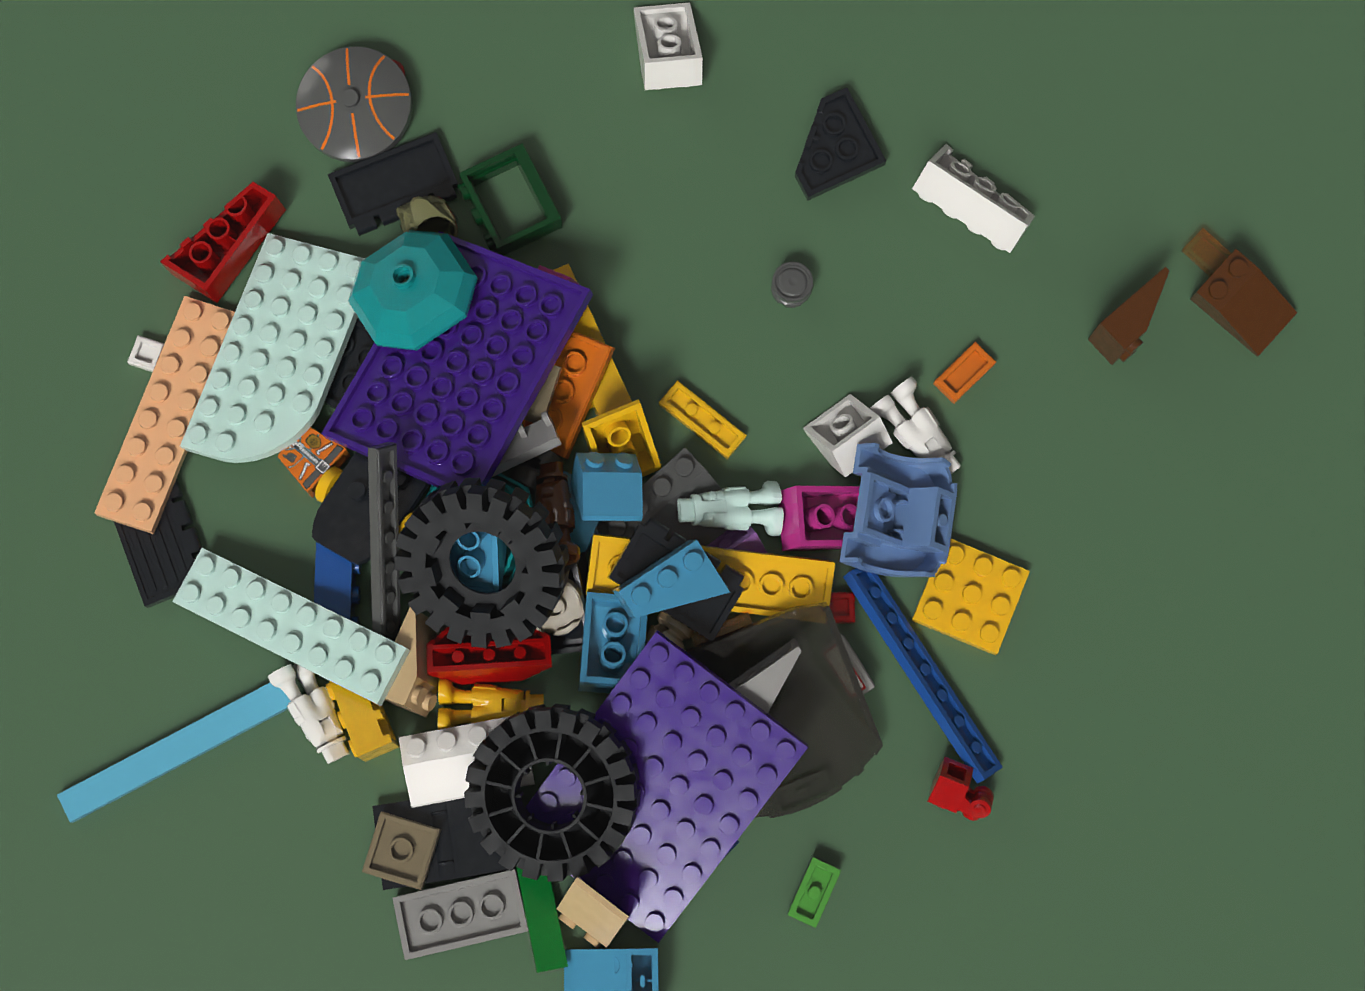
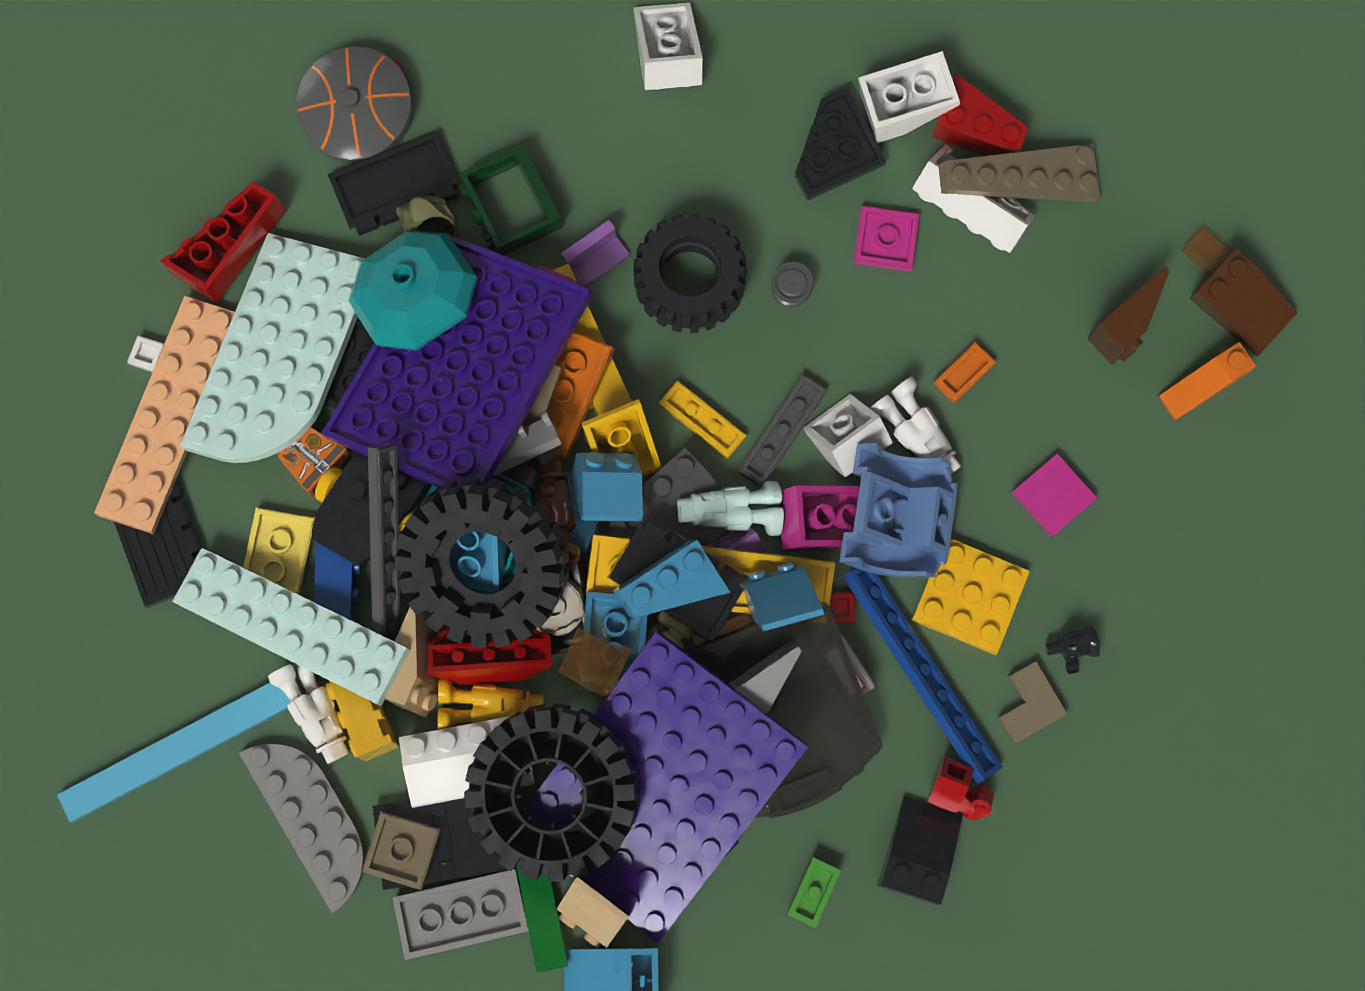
(280, 547): none -> light yellow tile
(310, 818): none -> light grey plate
(593, 663): none -> clear orange piece
(595, 254): none -> medium lavender panel
(696, 237): none -> black tyre
(781, 596): none -> dark azure slope
(782, 430): none -> dark grey tile
(886, 238): none -> dark pink tile
(907, 95): none -> white slope
(921, 851): none -> black slope
(979, 124): none -> red wedge
(1037, 174): none -> dark tan wing
(1039, 708): none -> dark tan tile
(1054, 495): none -> dark pink tile
(1075, 644): none -> black piece
(1207, 381): none -> orange slope

